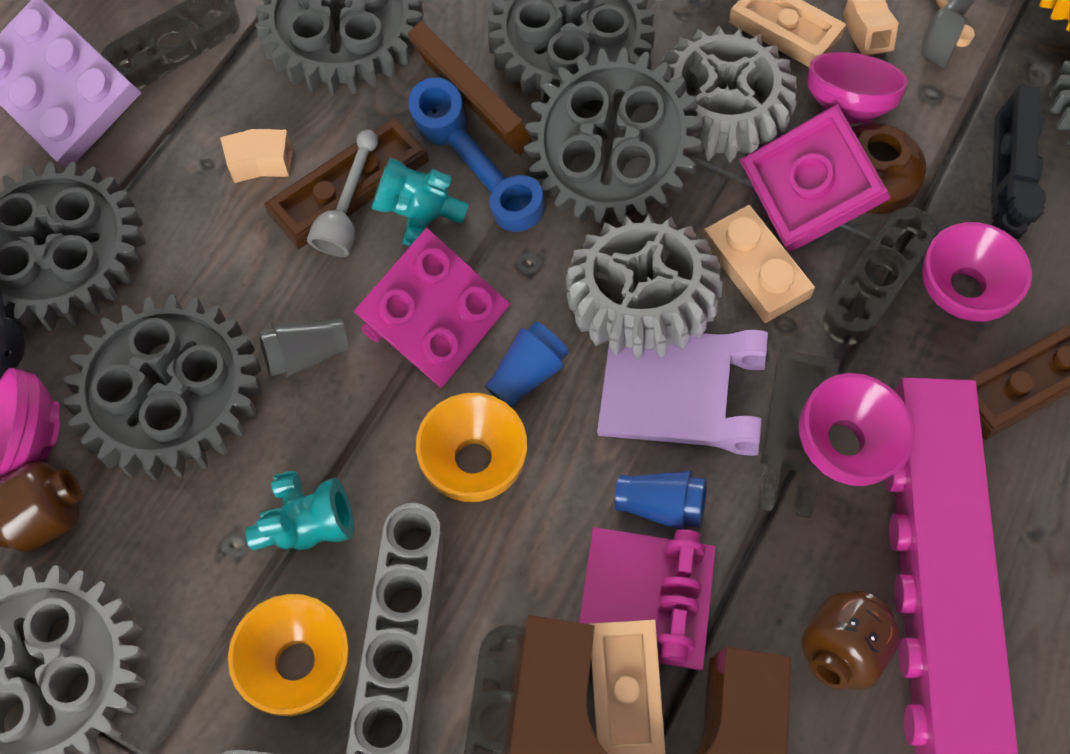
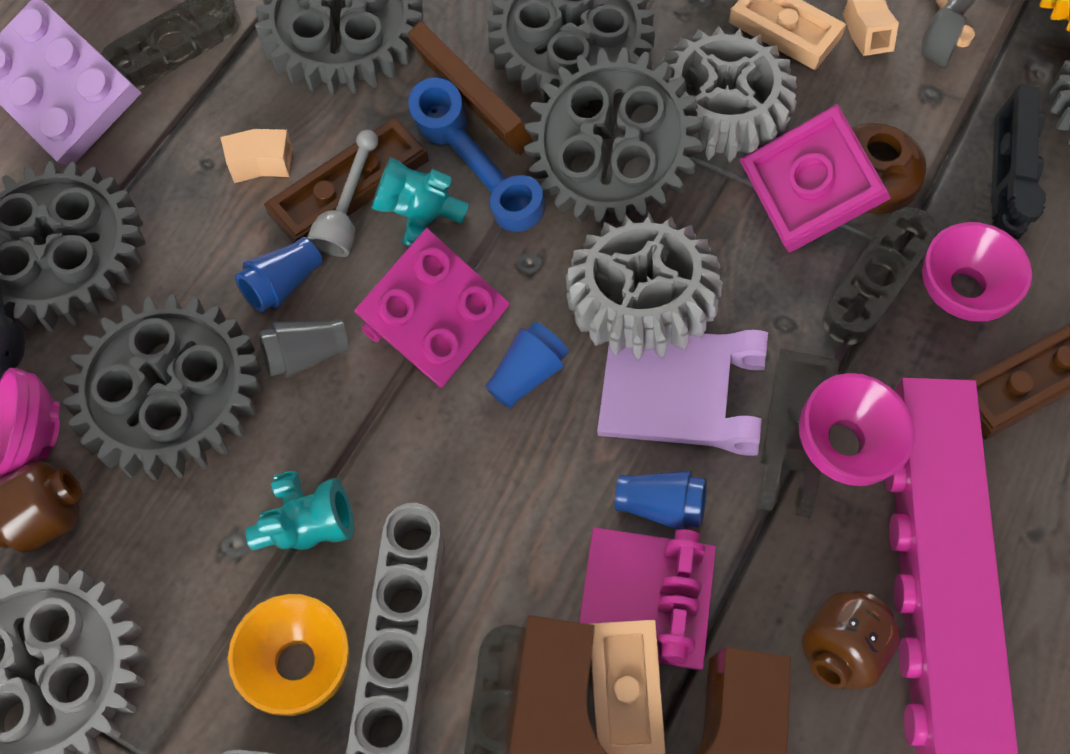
(277, 274): none -> blue cone
(468, 421): light orange piece -> none
(758, 264): light nougat plate -> none
(857, 83): dark pink piece -> none

